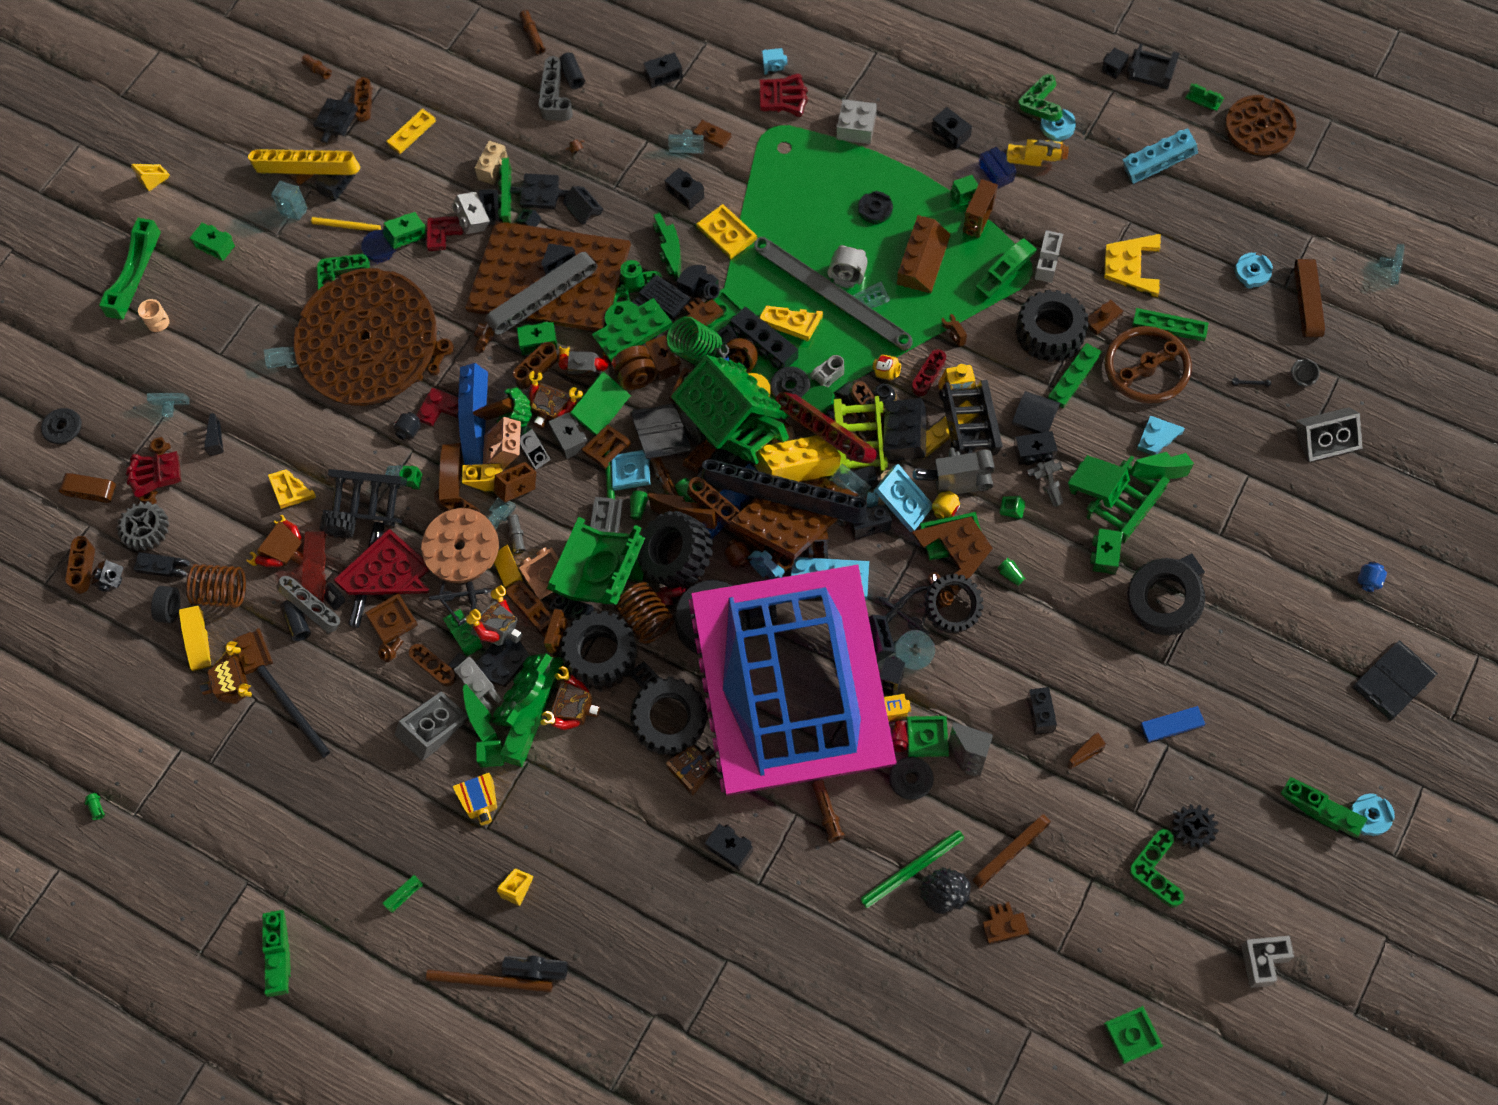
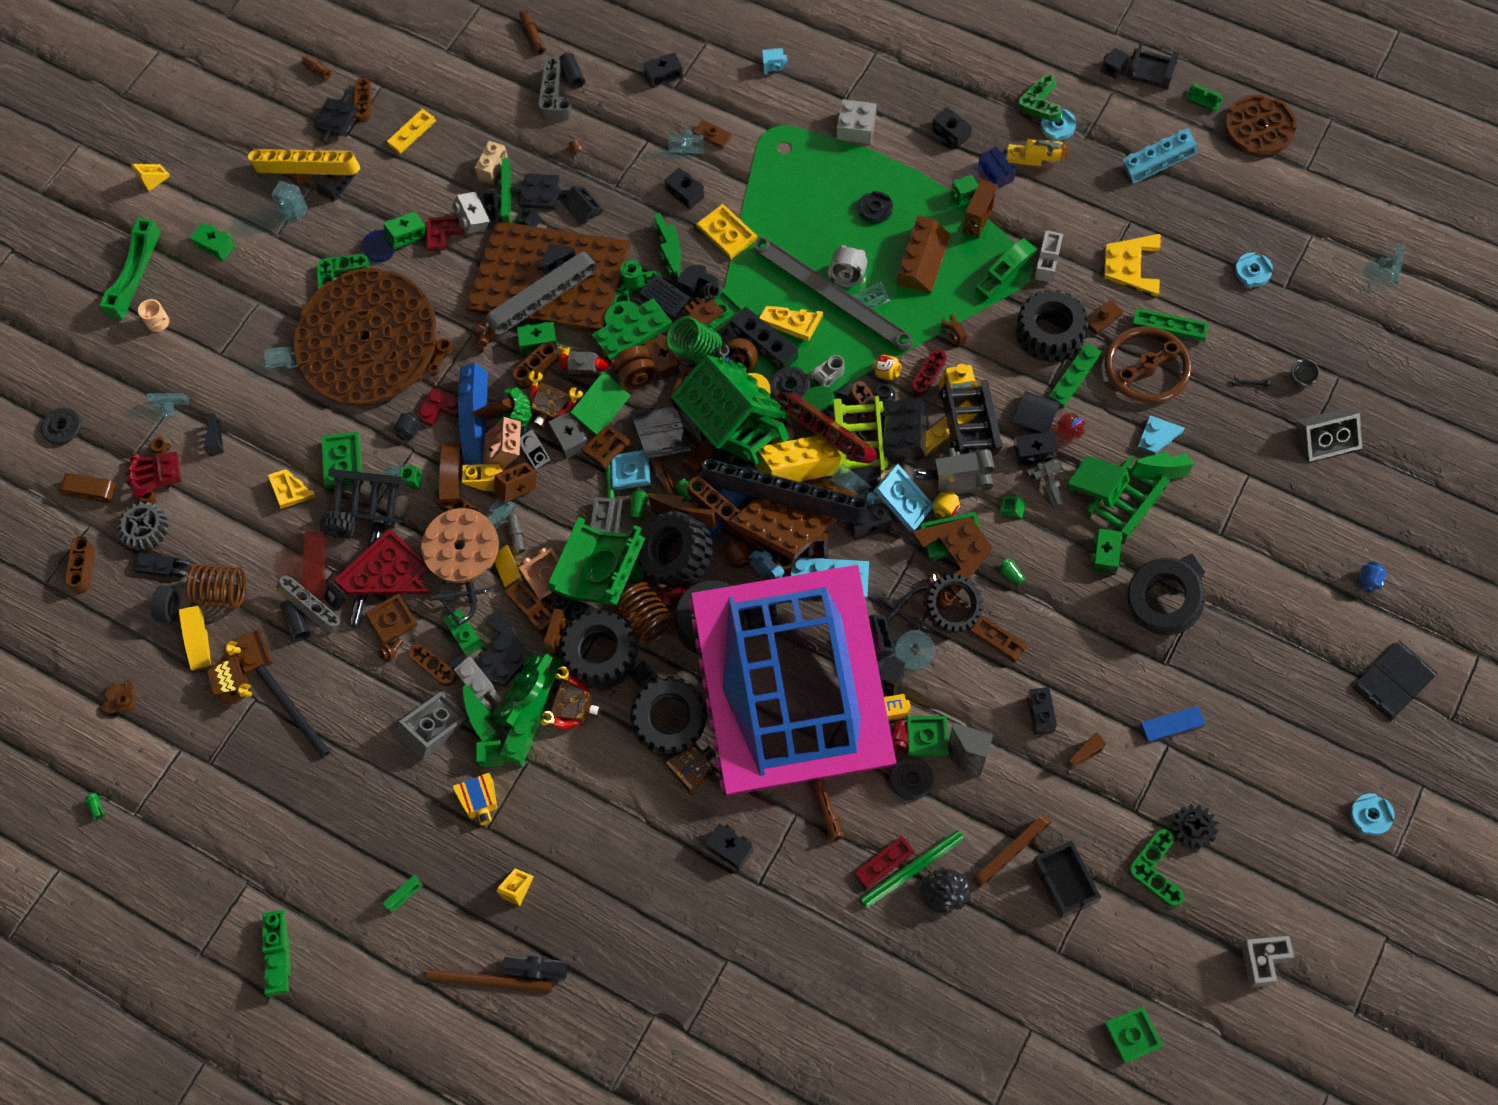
(107, 576): black brick -> none
(119, 698): none -> reddish brown plate
(279, 546): reddish brown torso -> none
(341, 453): none -> green plate
(345, 224): yellow bar -> none
(496, 621): torso -> none
(772, 99): dark red plate -> none
(884, 862): none -> dark red tile
(998, 638): none -> reddish brown plate
(1004, 924): reddish brown hinge -> none
(1066, 879): none -> black piece
(1071, 426): none -> clear red head
(1309, 298): reddish brown beam -> none
(1322, 808): green slope -> none

